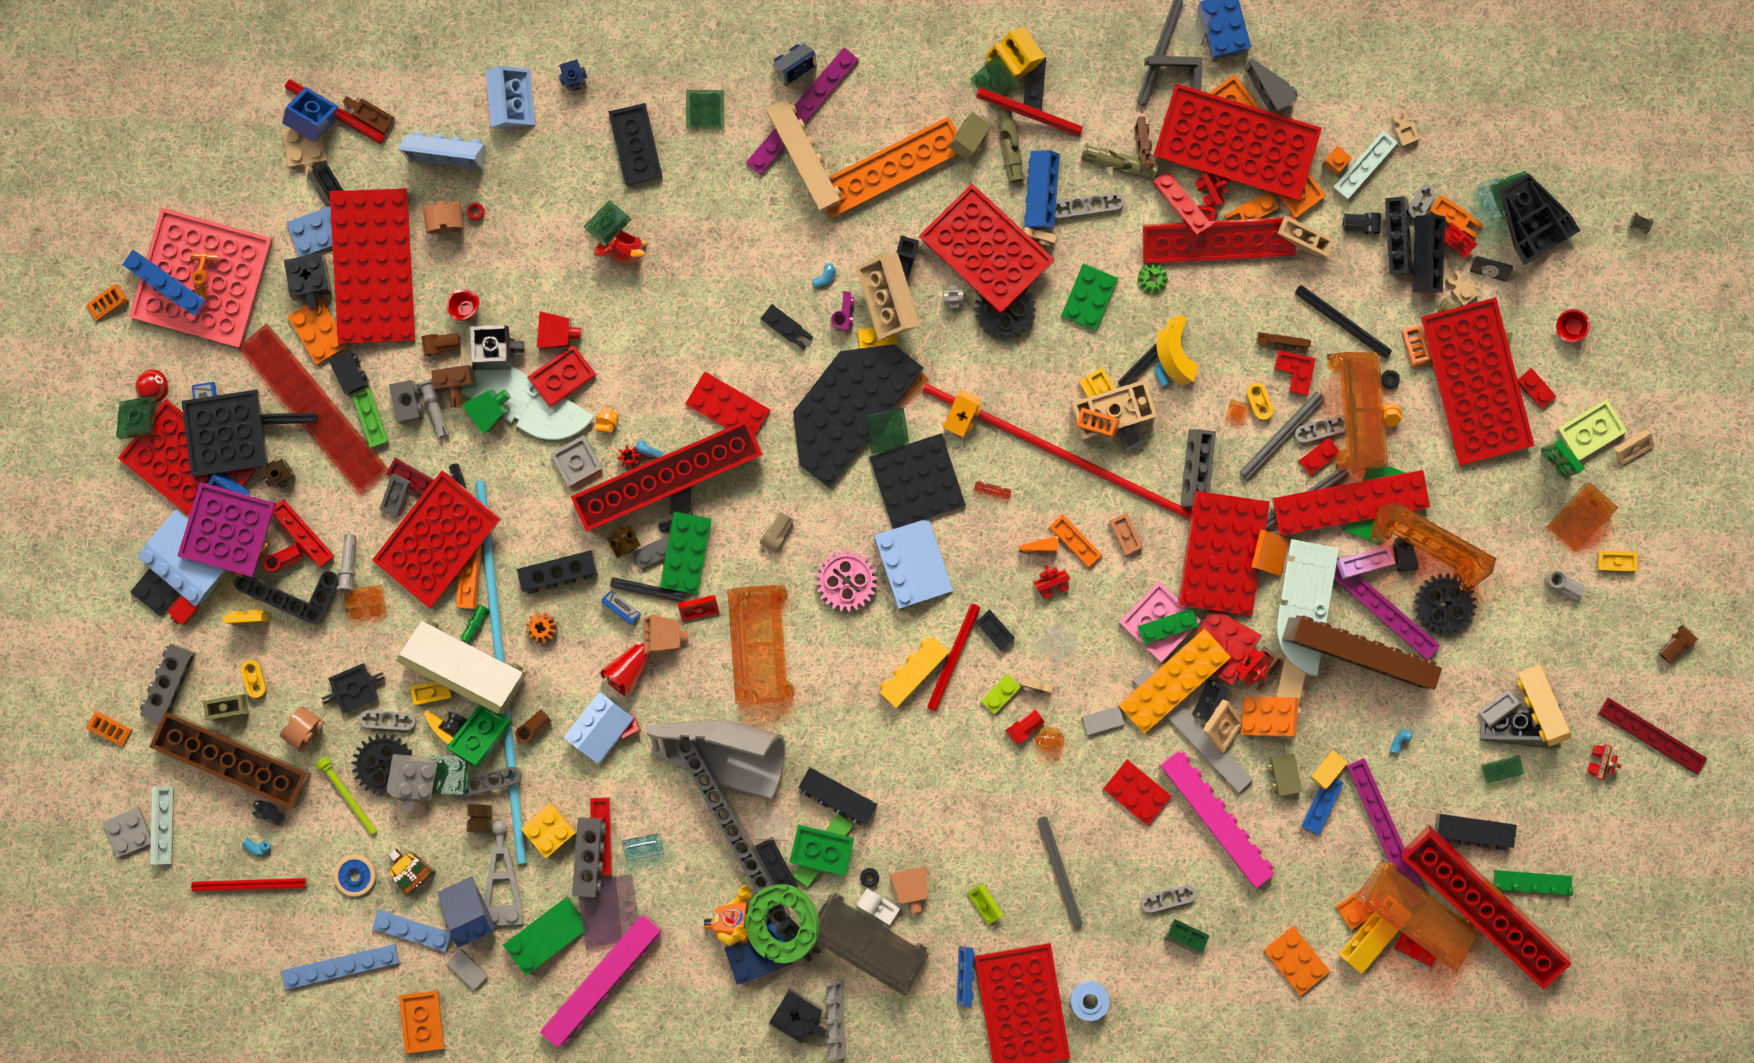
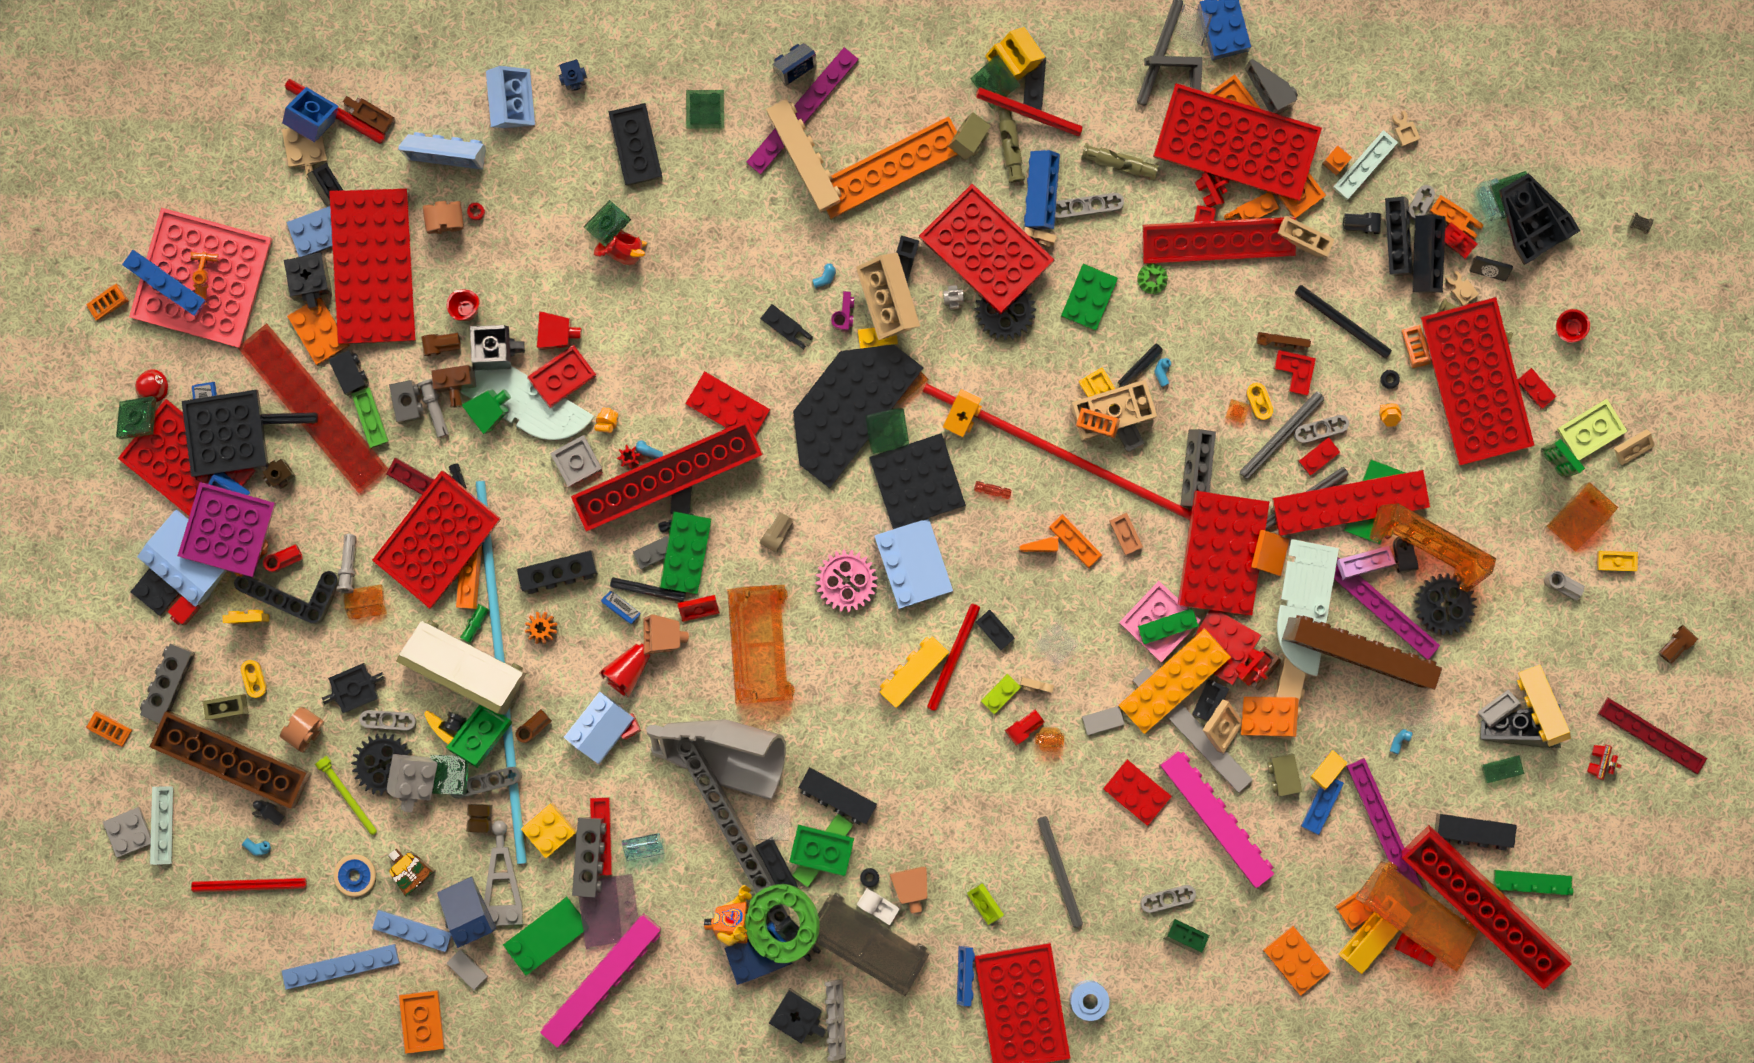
(302, 534): red plate -> none
(395, 495): dark grey plate -> none
(429, 693): yellow plate -> none
(623, 541): dark brown brick -> none
(1049, 579): red hips -> none
(1143, 144): reddish brown hinge -> none
(1171, 354): yellow arch -> none
(1182, 204): plate -> none
(1362, 411): clear orange windscreen -> none

